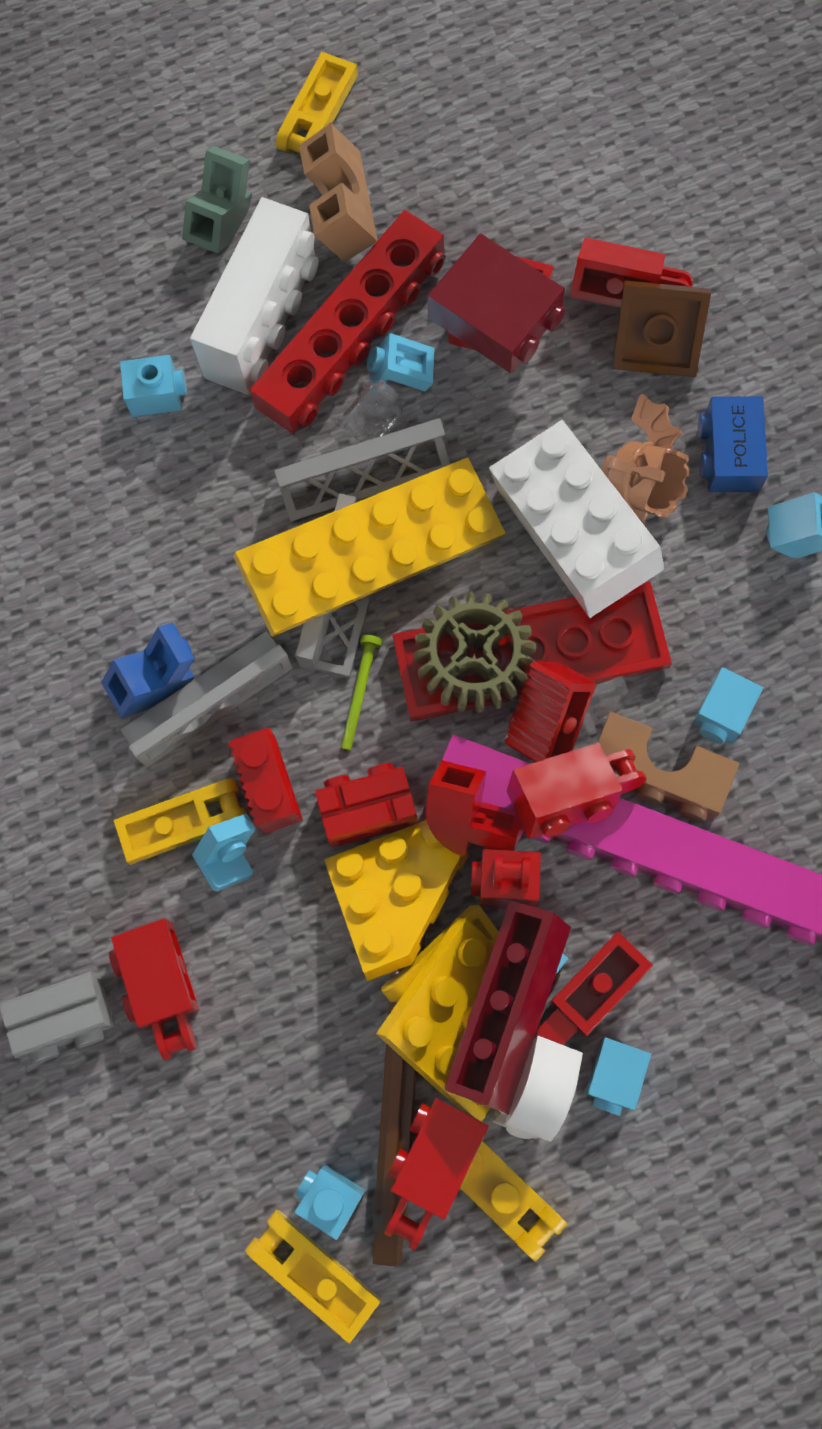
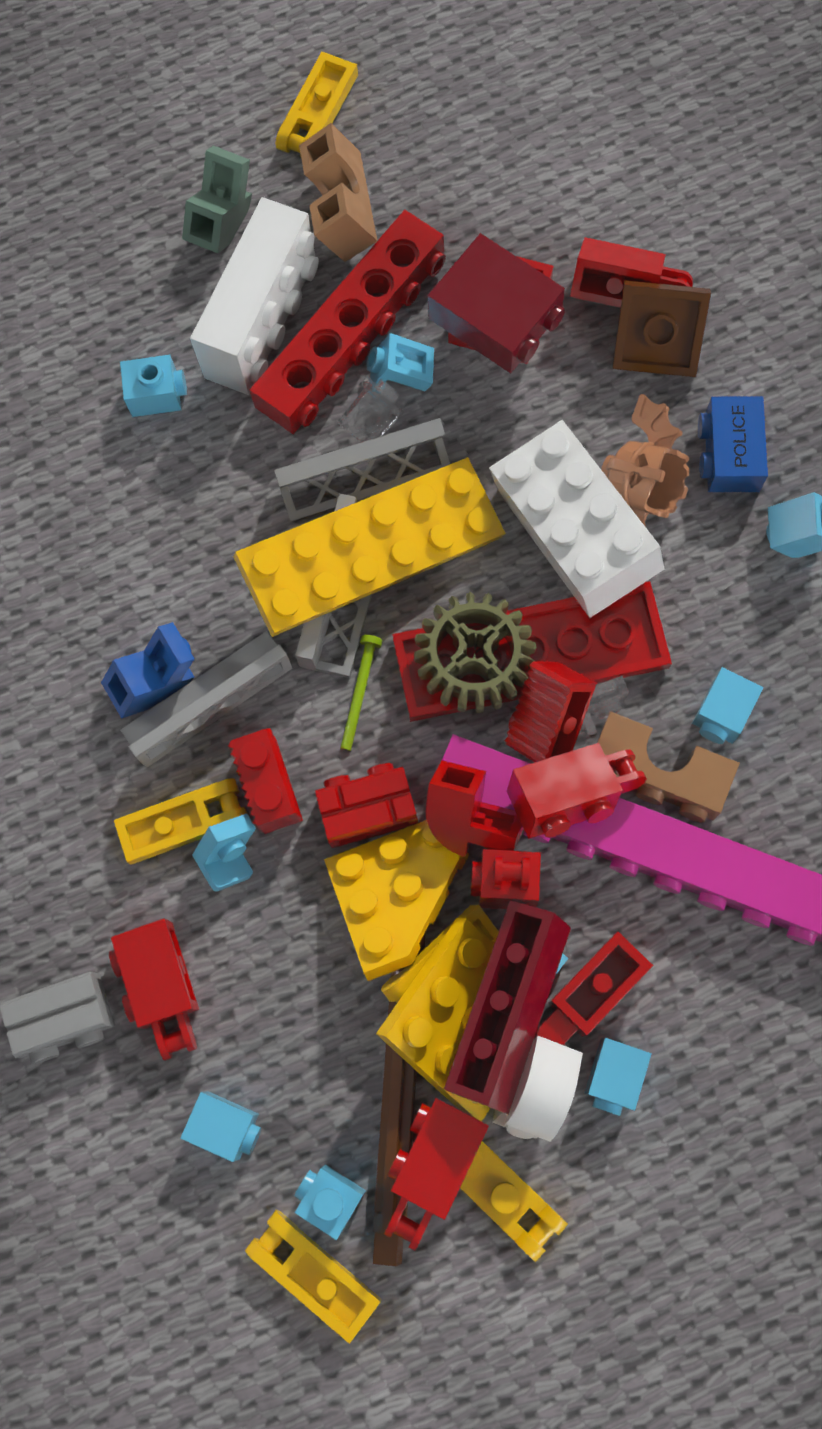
(222, 1127): none -> medium azure brick

